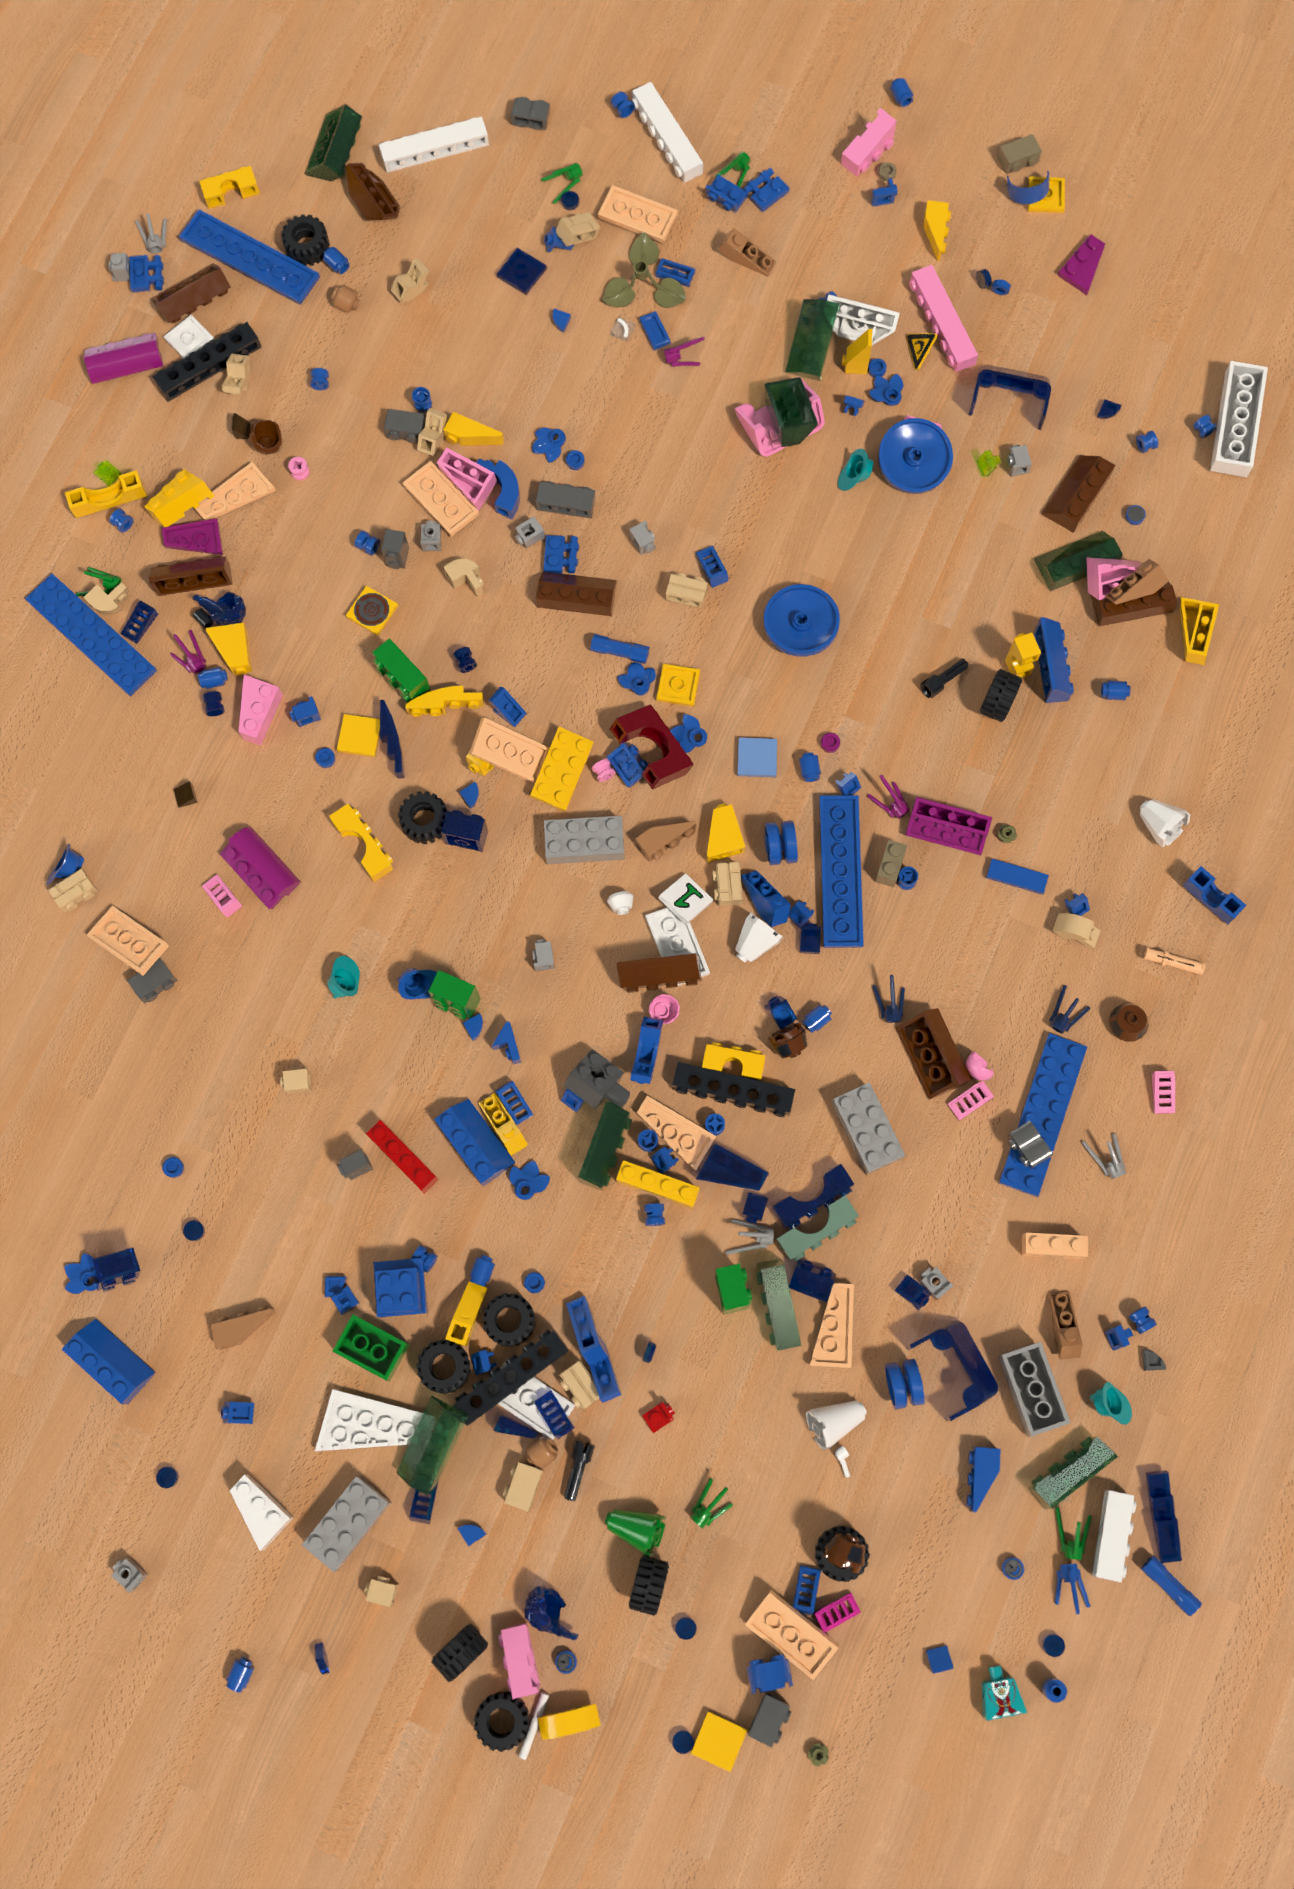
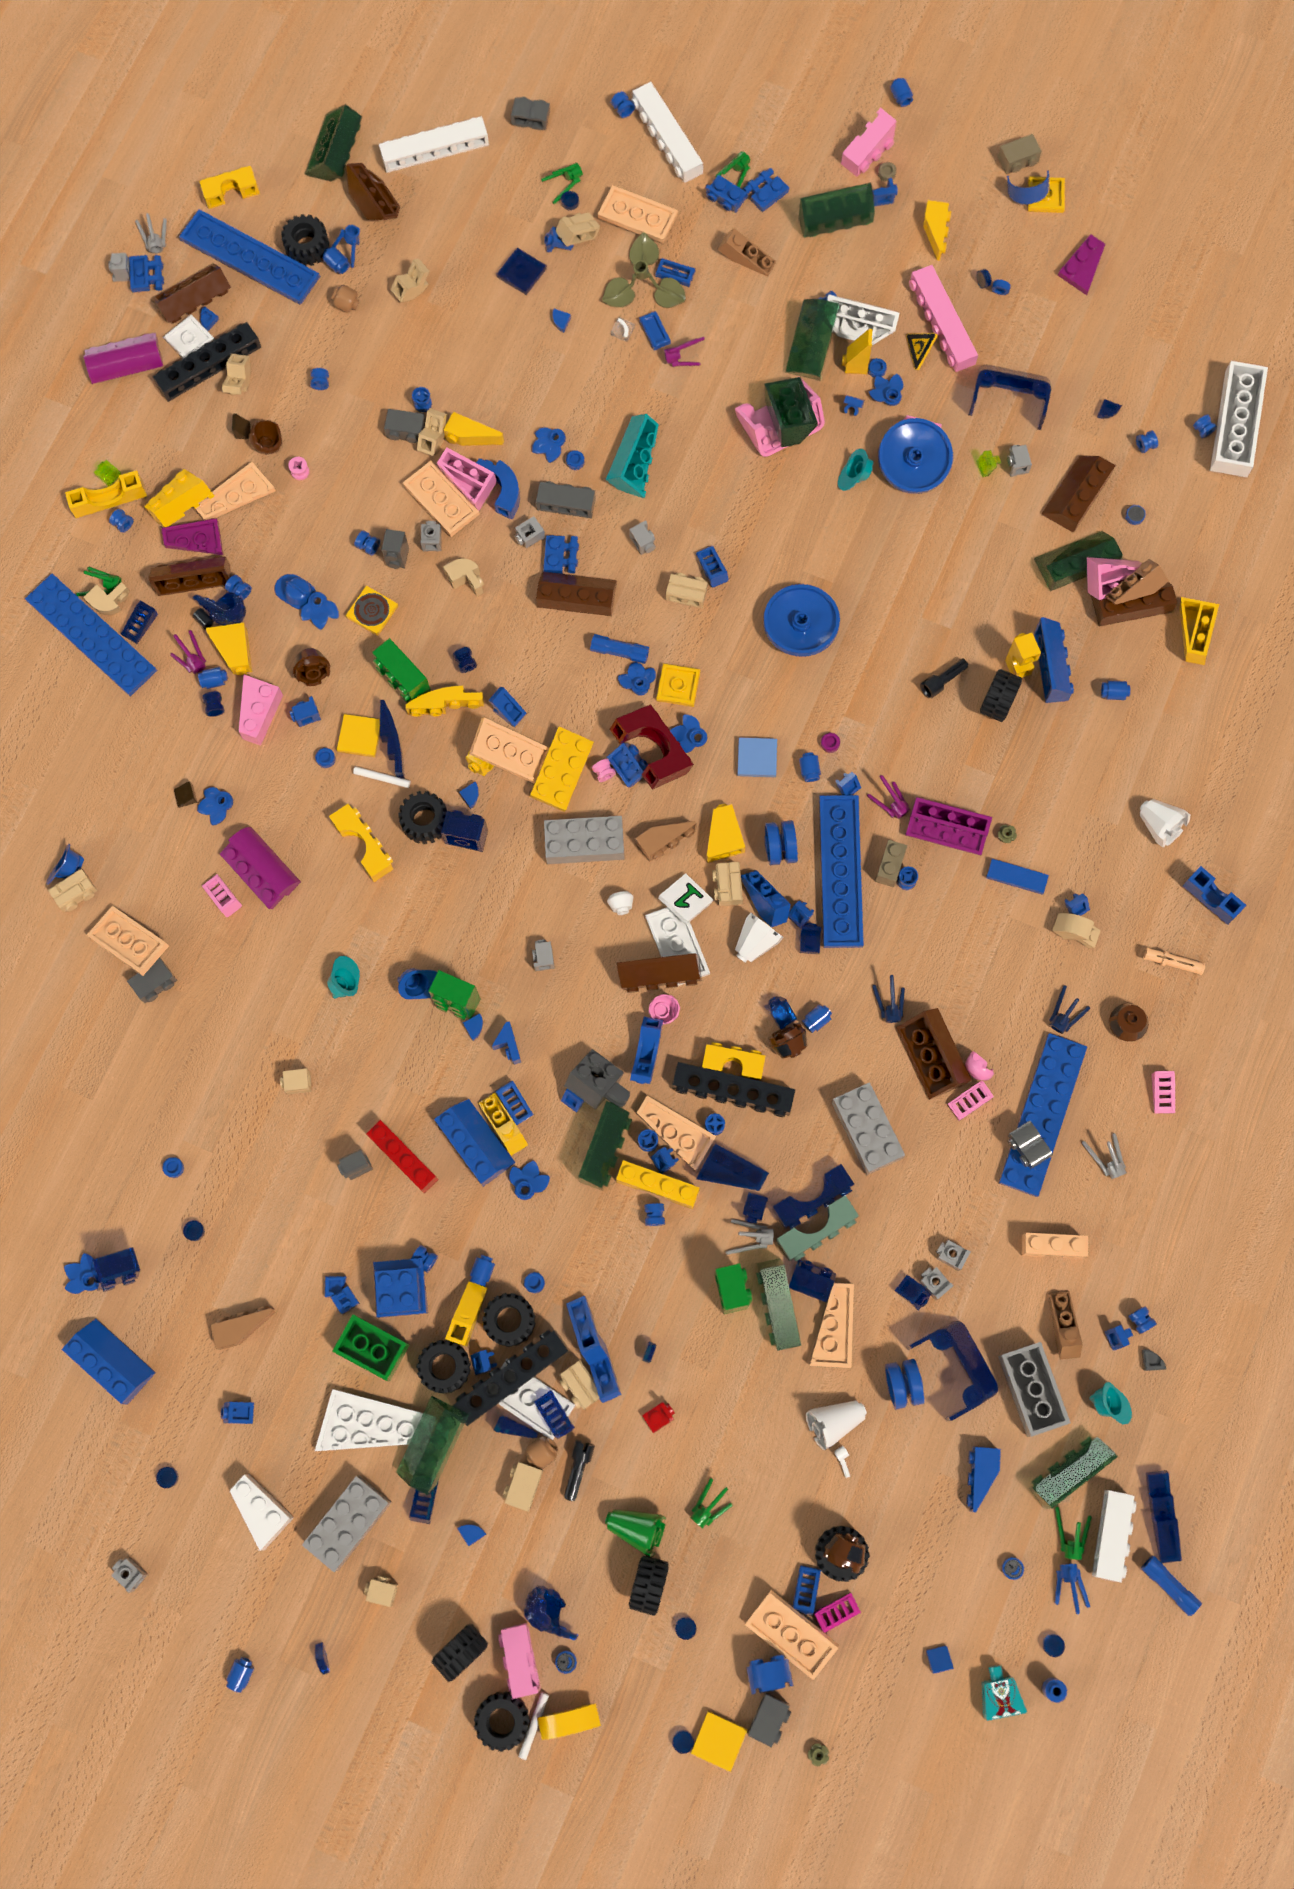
(208, 318): none -> blue tile
(212, 804): none -> blue plate
(238, 587): none -> blue wheel
(294, 590): none -> blue piece
(311, 667): none -> reddish brown cone
(319, 613): none -> blue plate
(351, 236): none -> blue plant
(382, 777): none -> white bar
(633, 457): none -> teal wedge
(836, 210): none -> clear green slope
(956, 1262): none -> light grey brick

